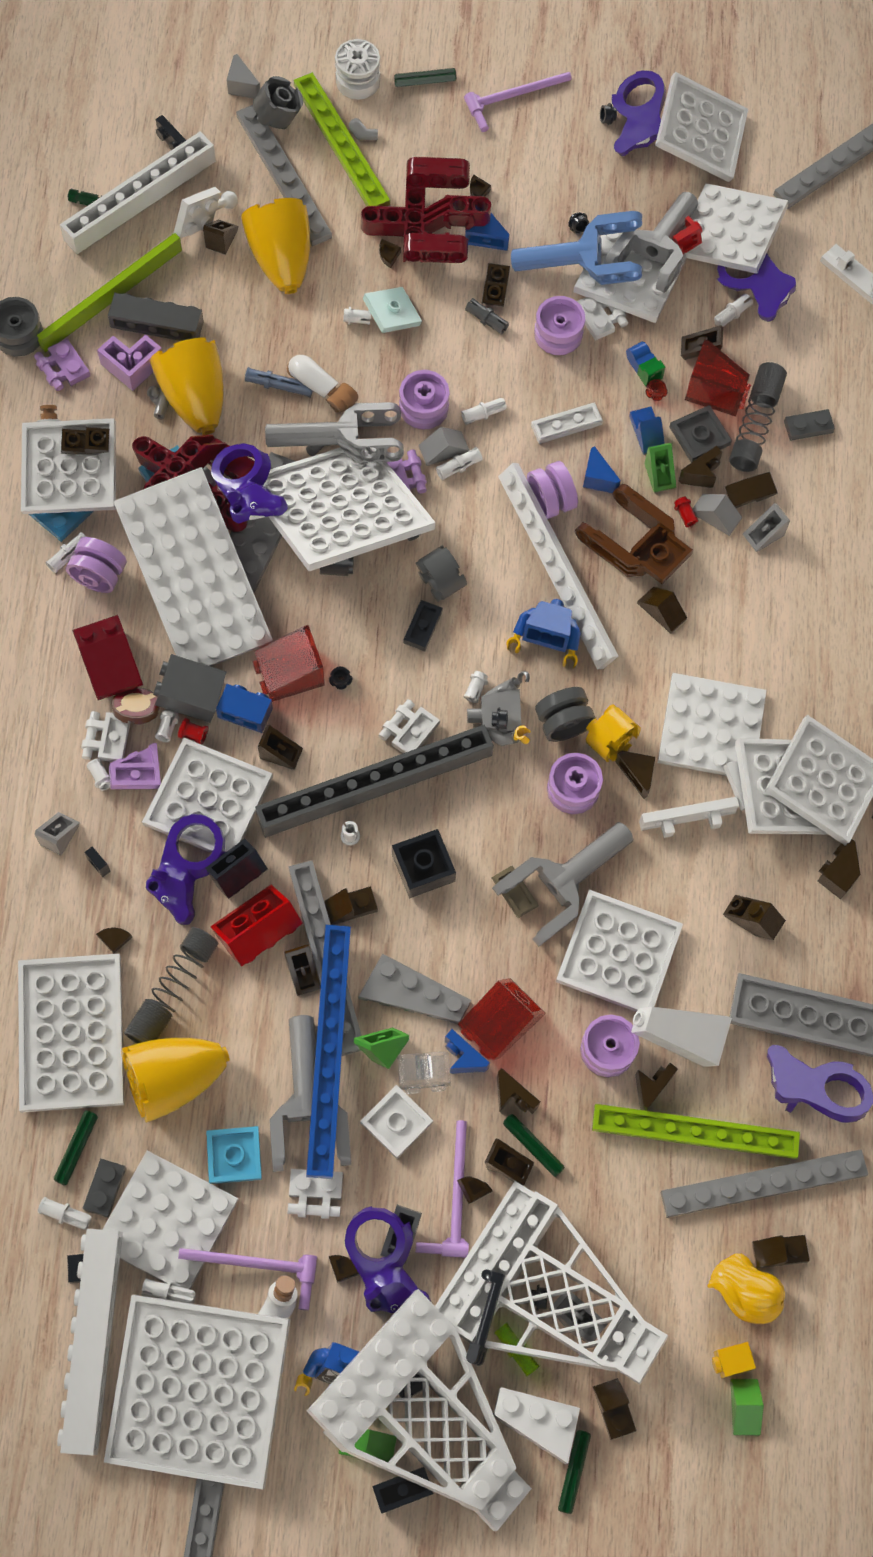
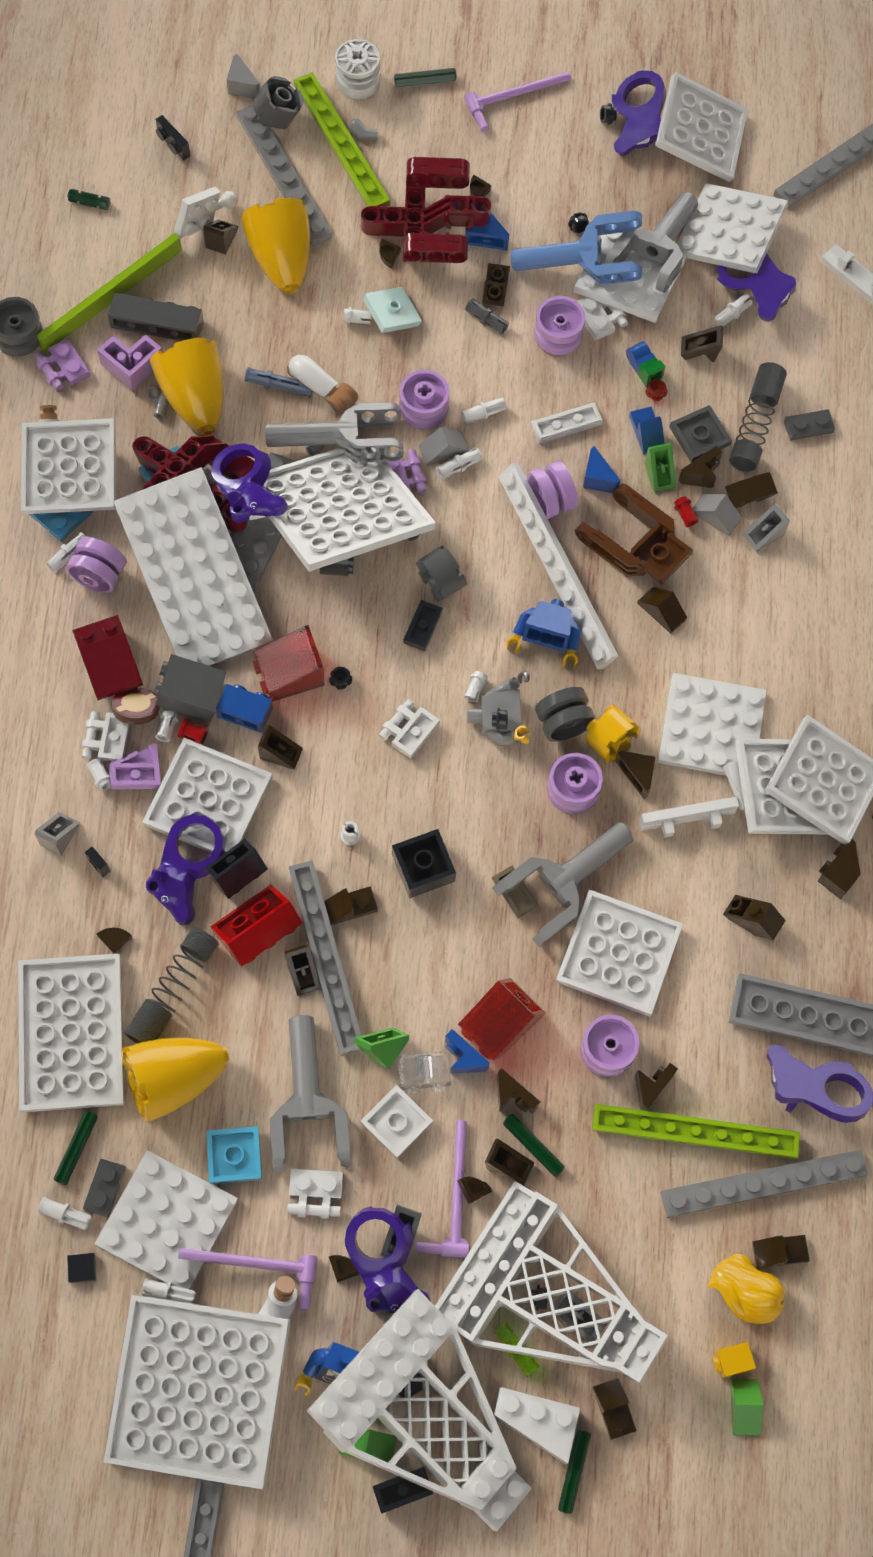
(86, 441): dark brown slope -> none
(91, 1342): white brick -> none
(138, 192): white brick -> none
(328, 1052): blue plate -> none
(374, 781): dark grey brick -> none
(407, 989): light grey wing -> none
(477, 1350): black hinge -> none
(686, 1033): white slope -> none
(689, 237): red bracket -> none
(718, 381): clear red slope -> none

